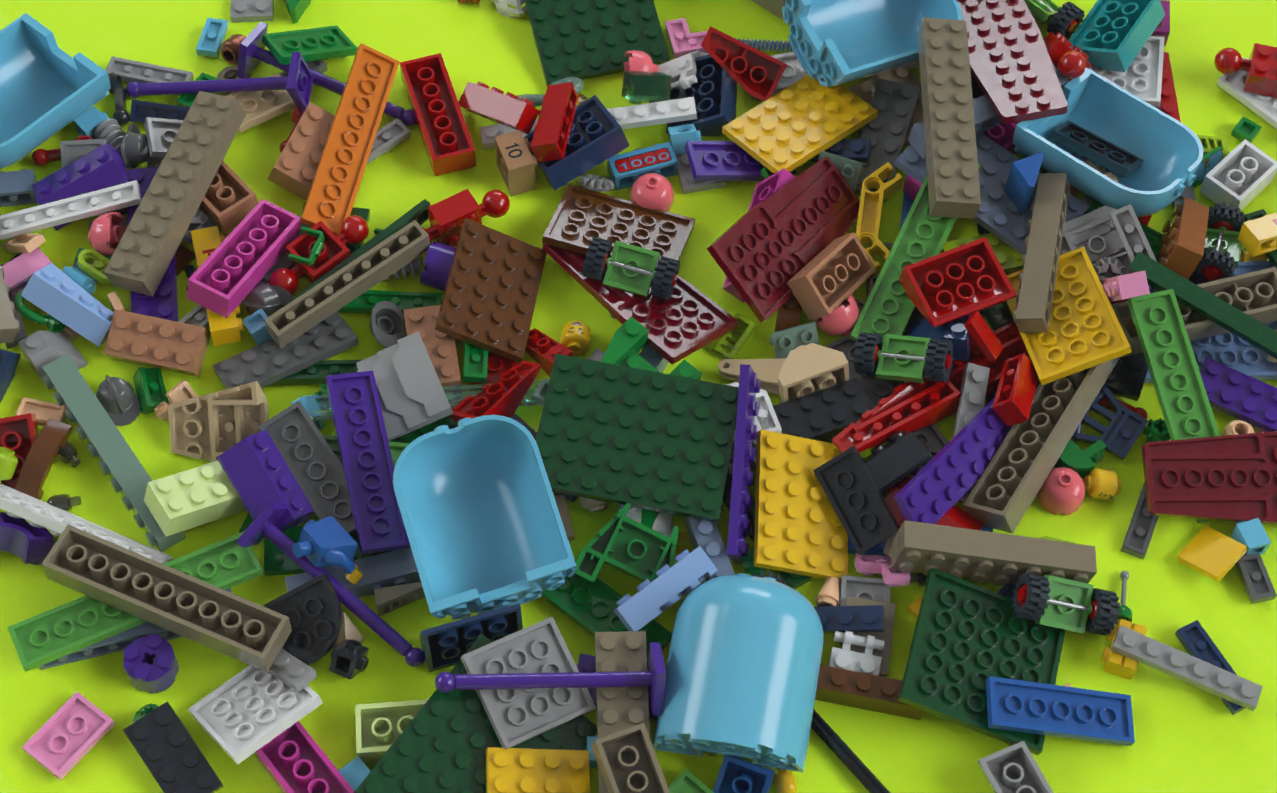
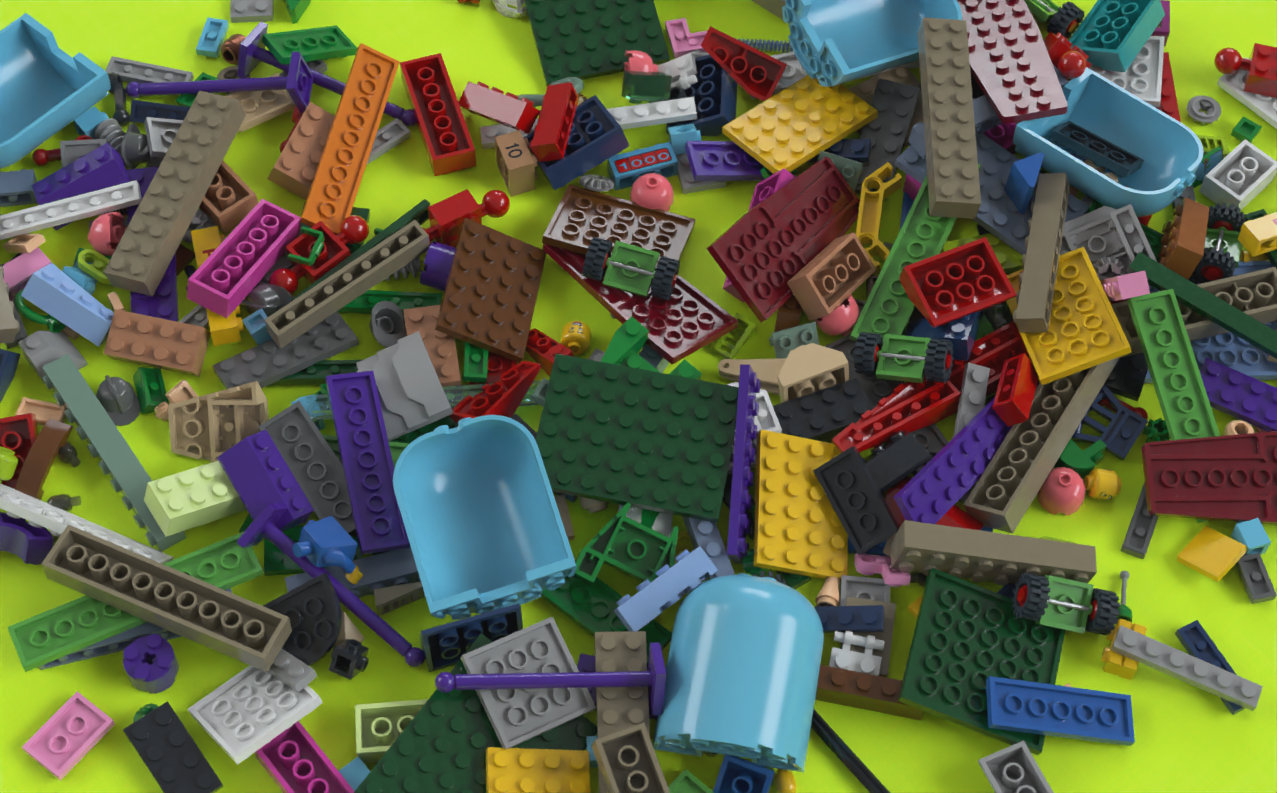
(983, 336): red tile -> none
(1204, 103): none -> light grey gear

